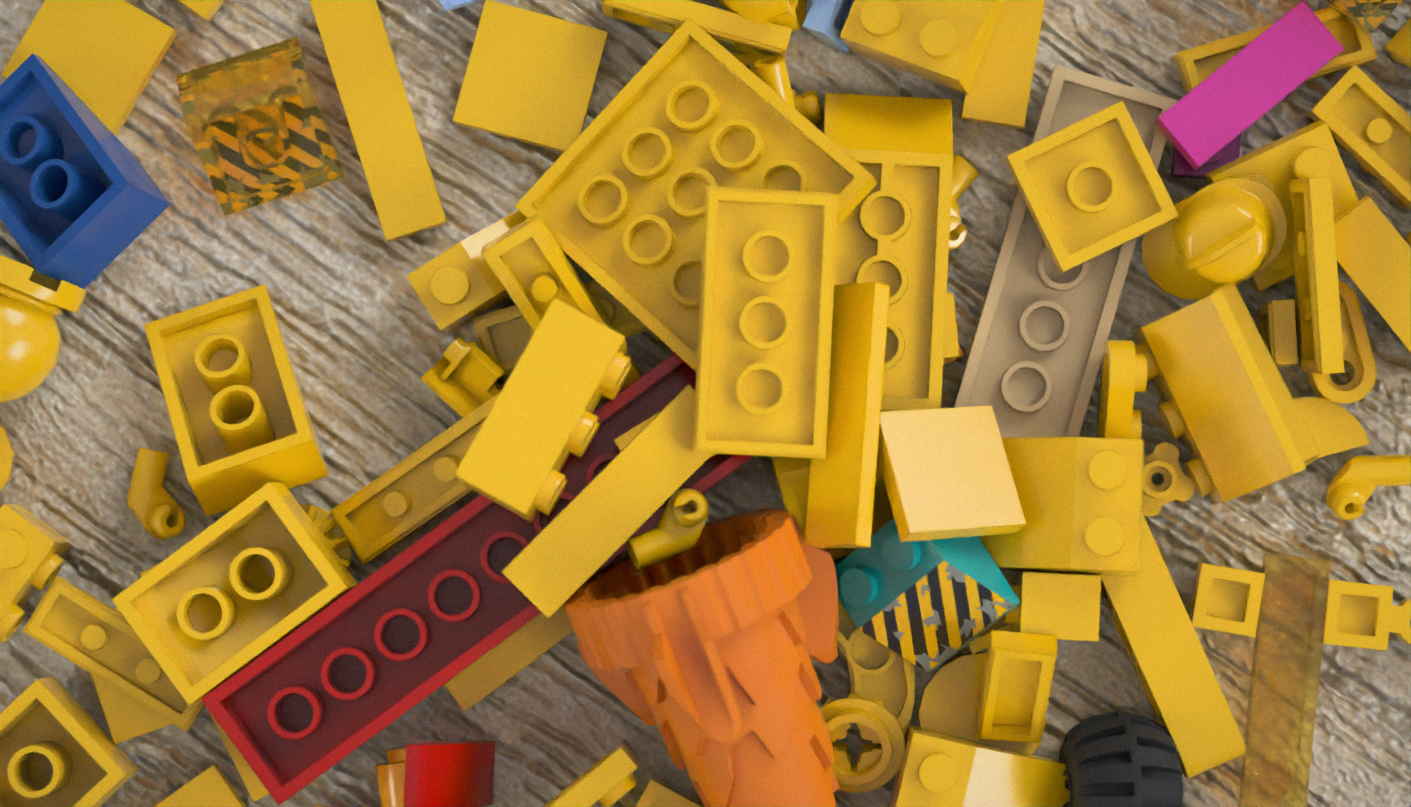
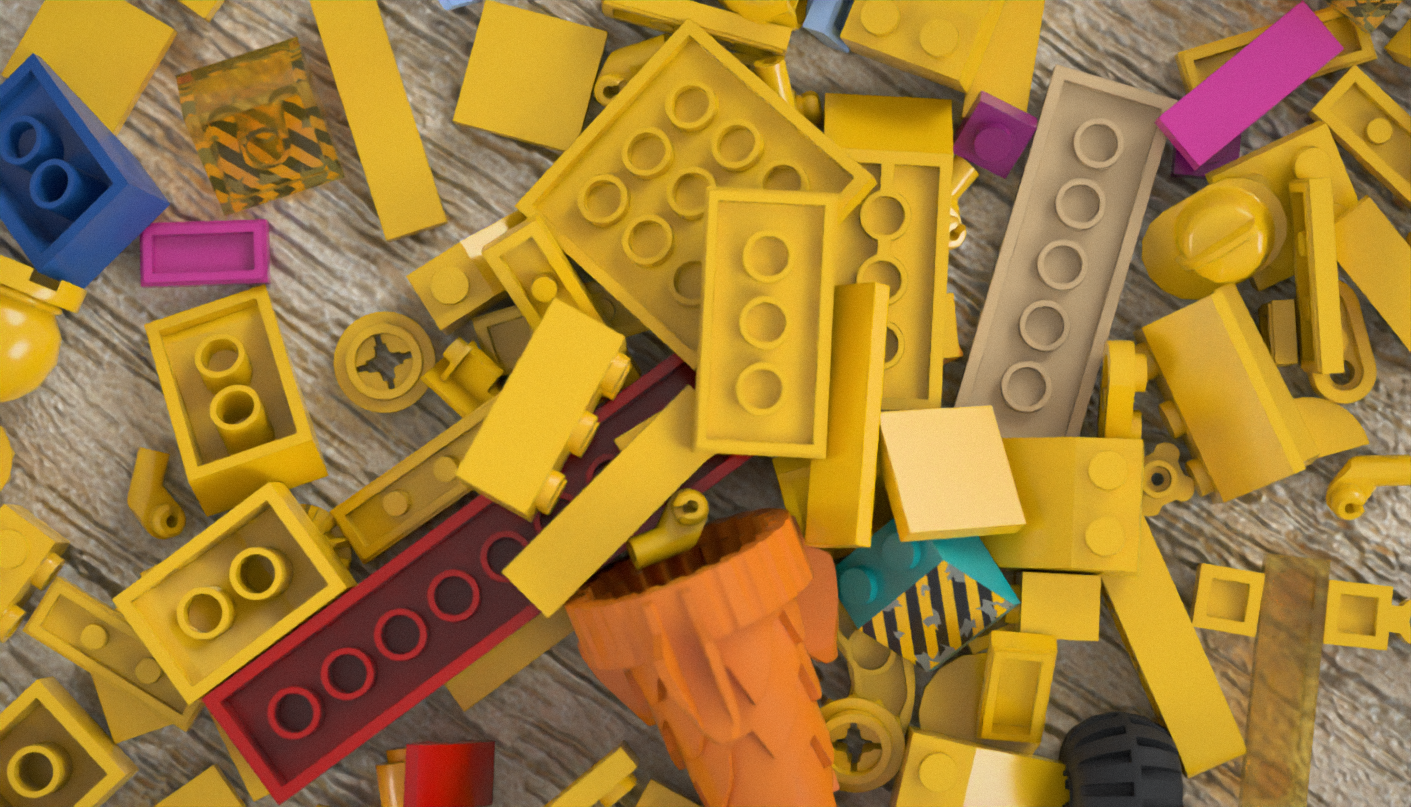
(205, 254): none -> dark pink tile
(358, 347): none -> yellow gear
(623, 66): none -> yellow arm
(993, 134): none -> magenta plate
(1091, 187): yellow plate -> none

